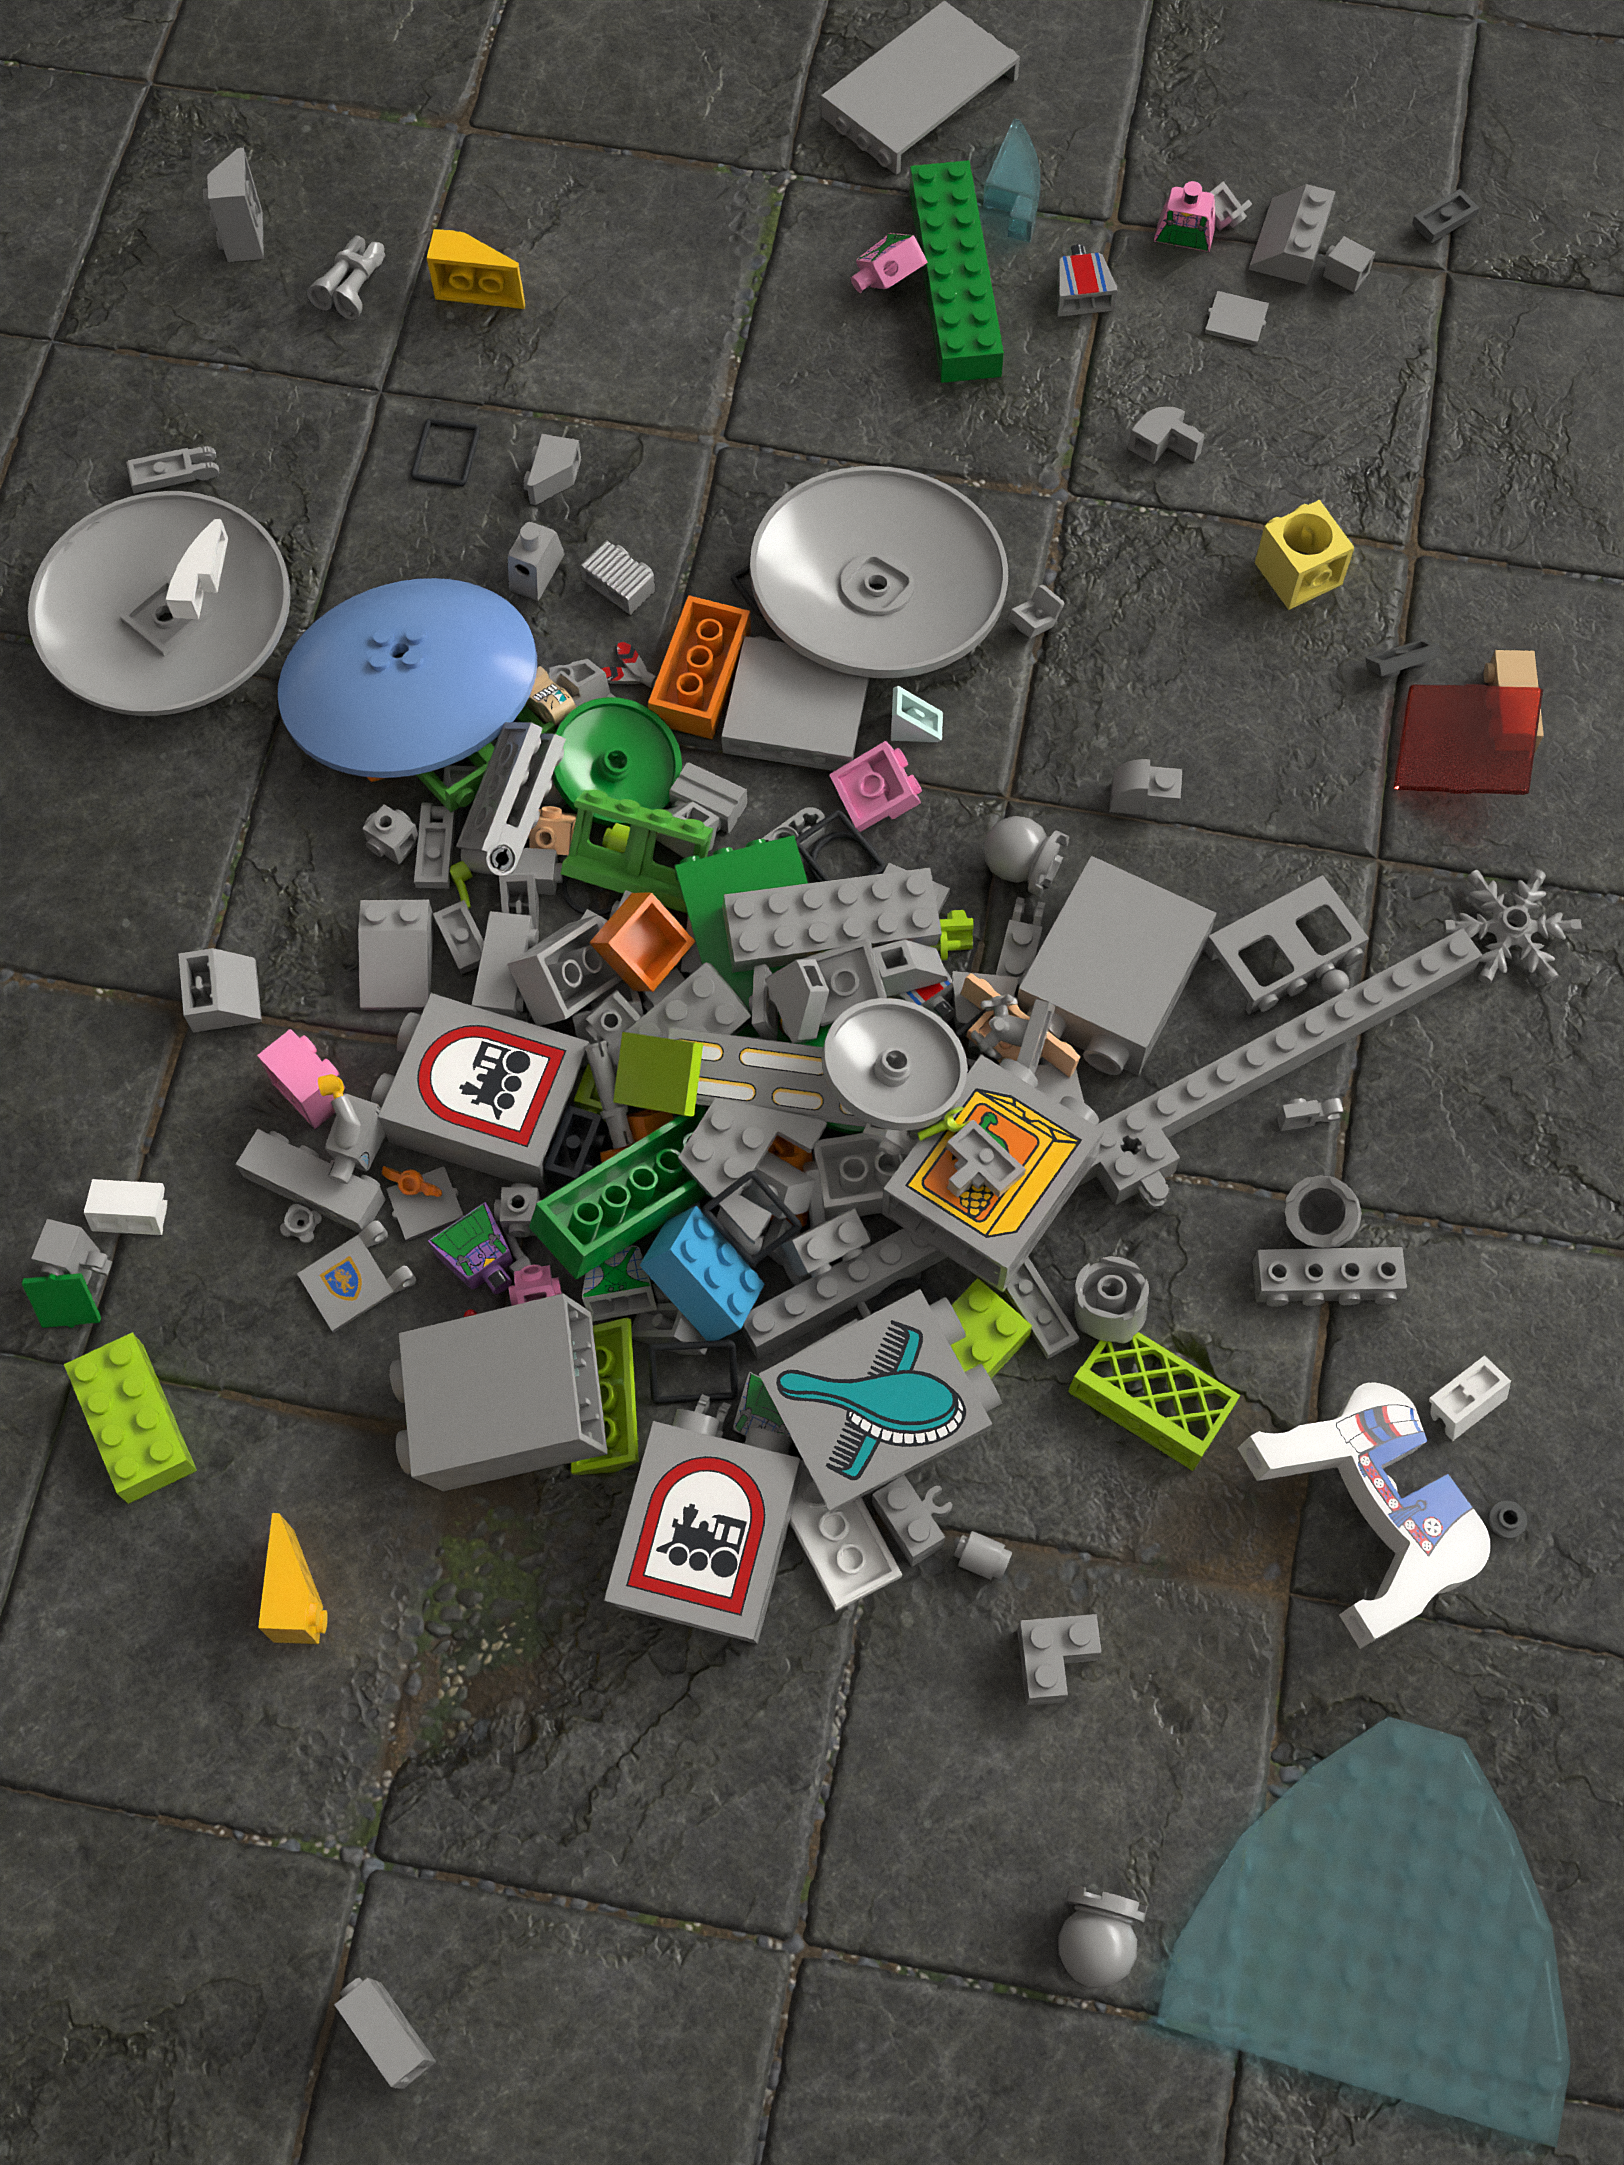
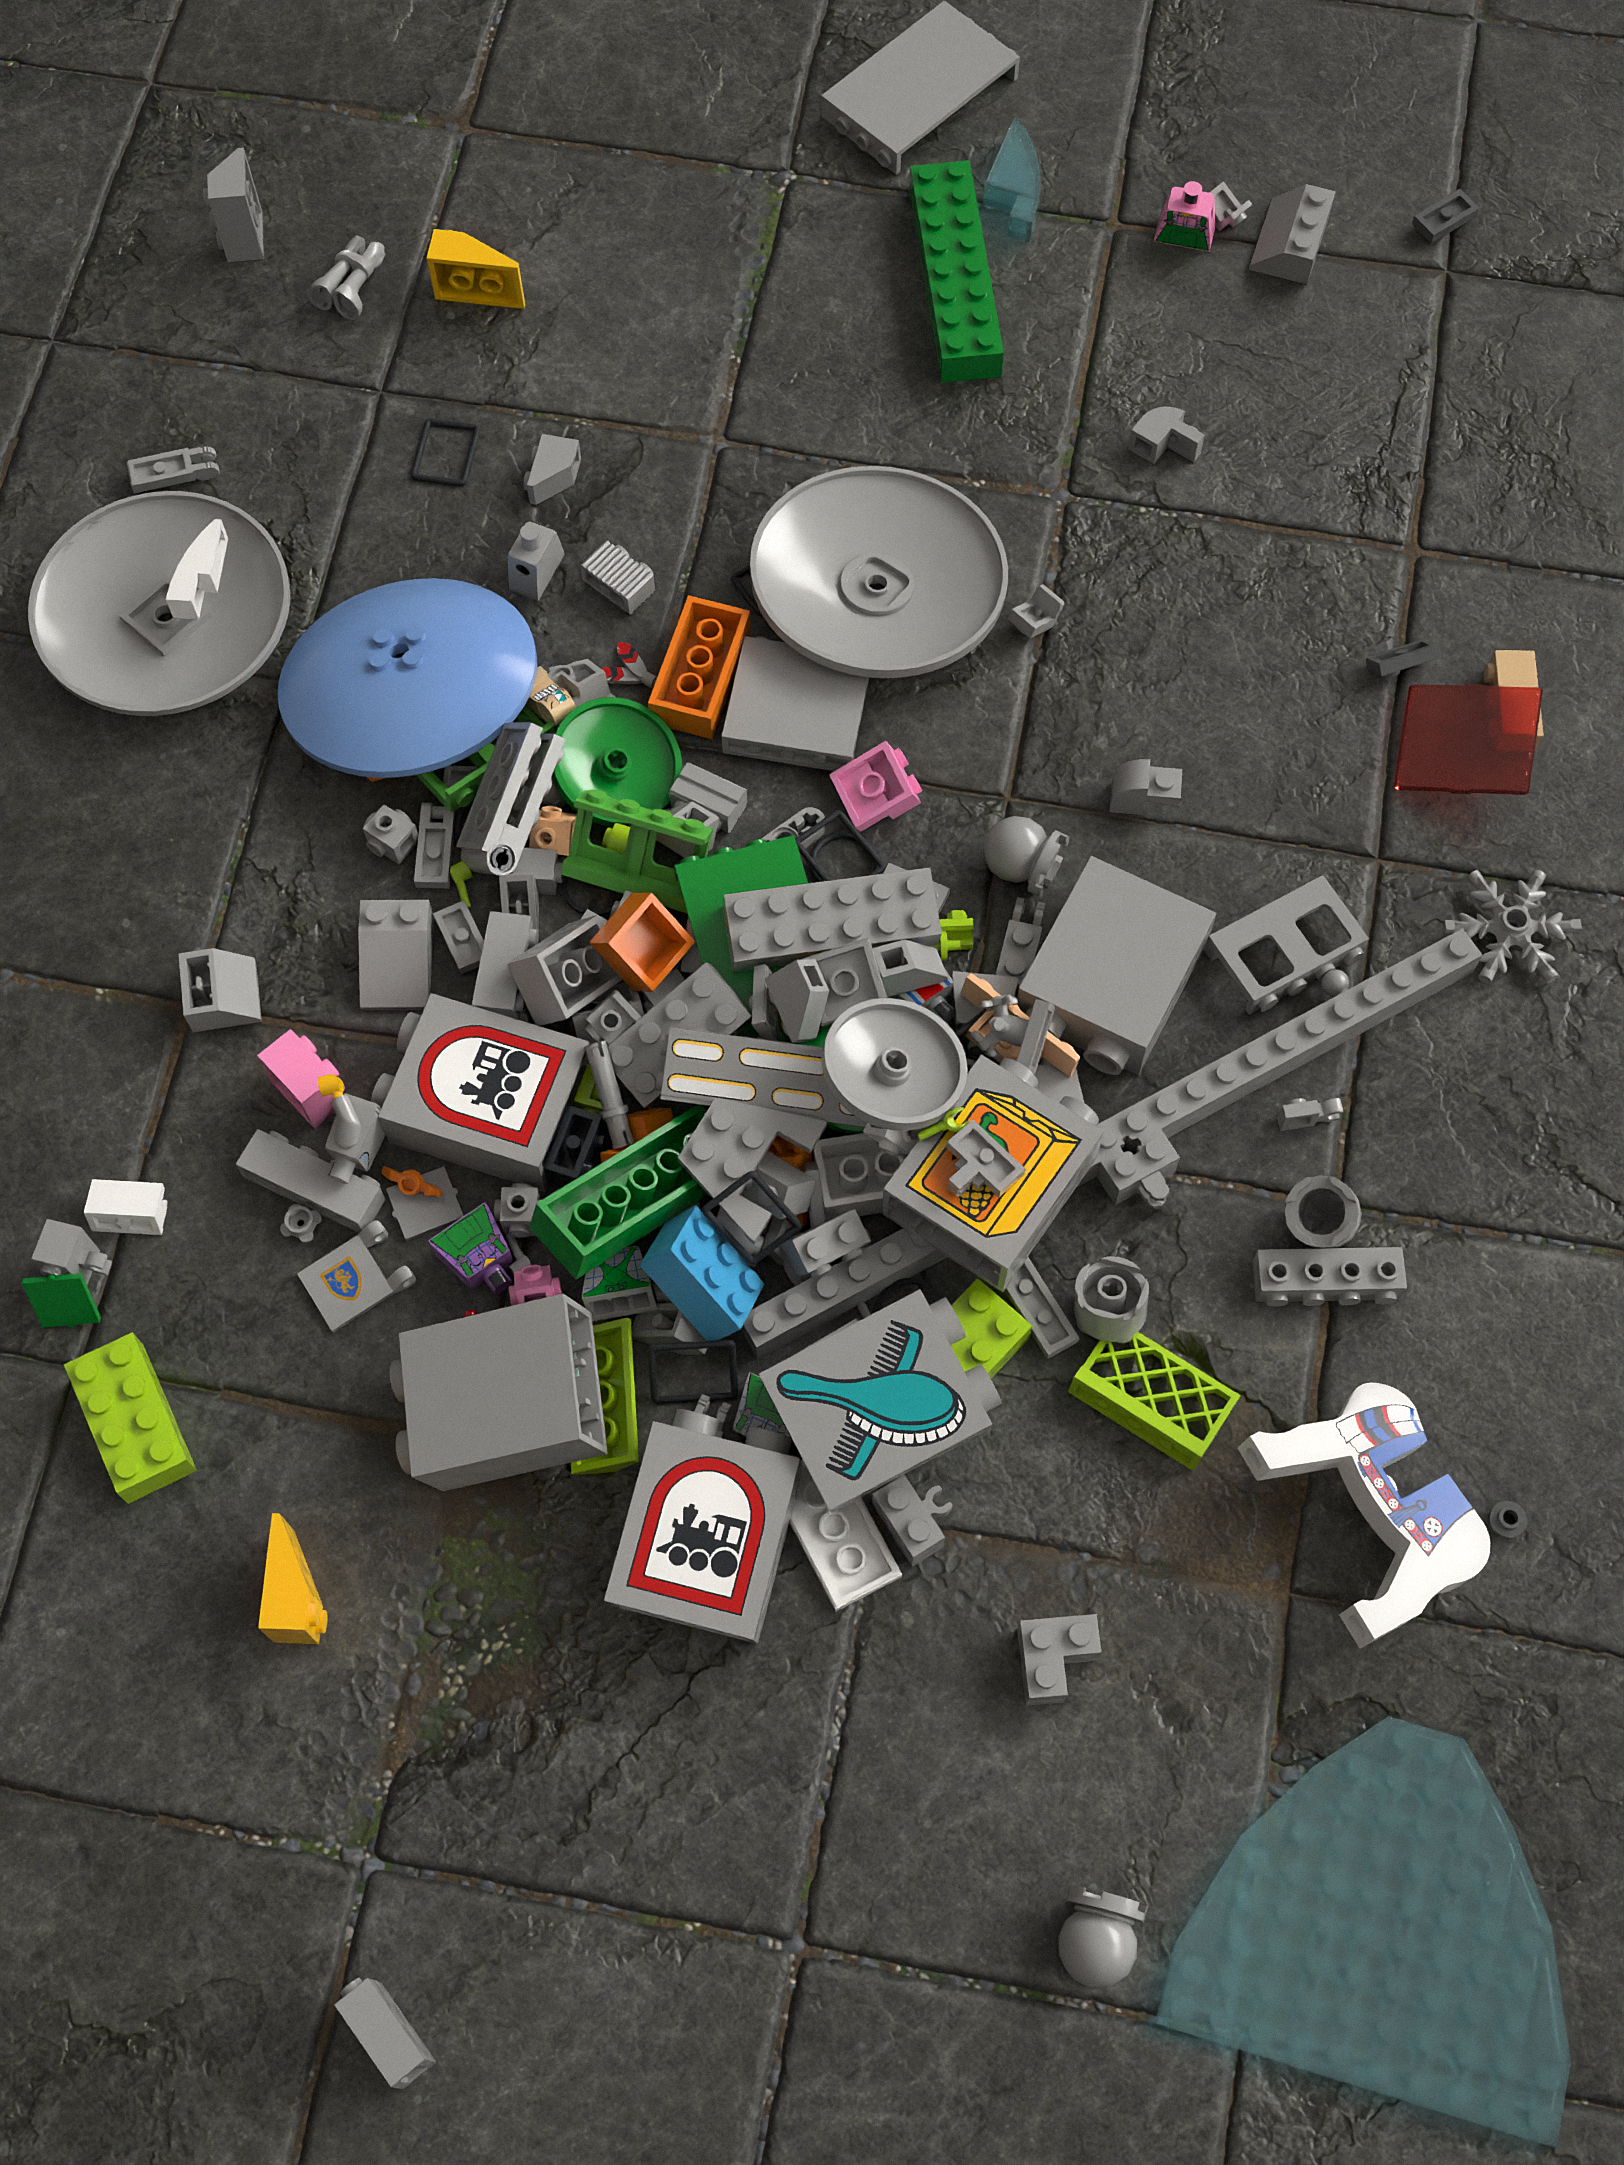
(658, 1073): lime tile -> none
(888, 262): bright pink torso -> none
(914, 718): light aqua slope -> none
(982, 1556): light grey brick -> none
(1084, 283): light grey torso -> none
(1236, 318): light grey piece -> none
(1297, 575): light yellow brick -> none
(1348, 264): light grey brick -> none
(1469, 1397): white hinge -> none

